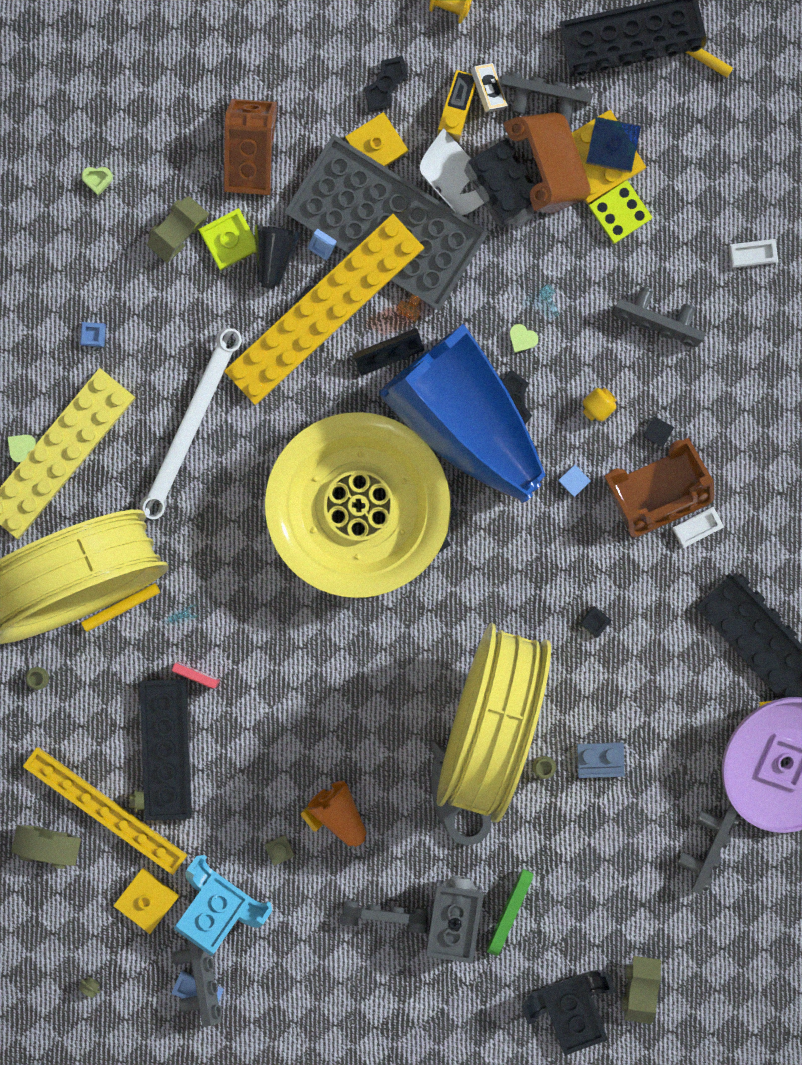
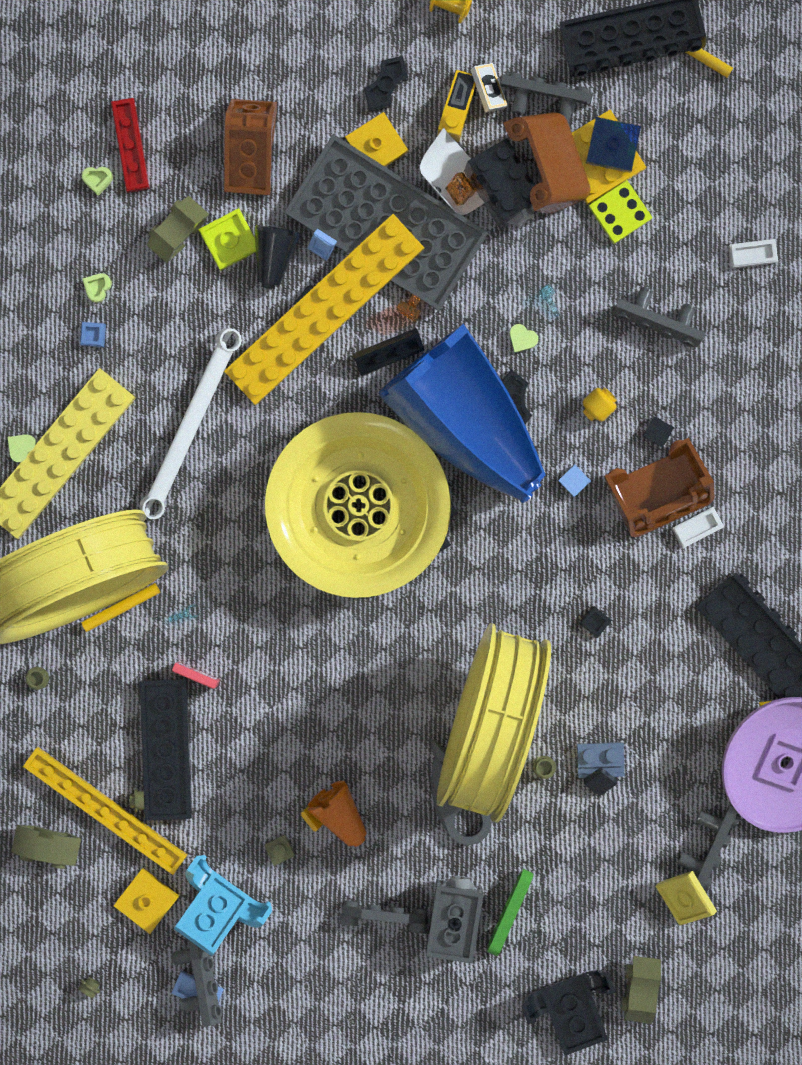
(97, 286): none -> yellowish green tile
(130, 145): none -> red tile
(460, 188): none -> clear orange tile
(600, 781): none -> black tile
(686, 898): none -> light yellow tile

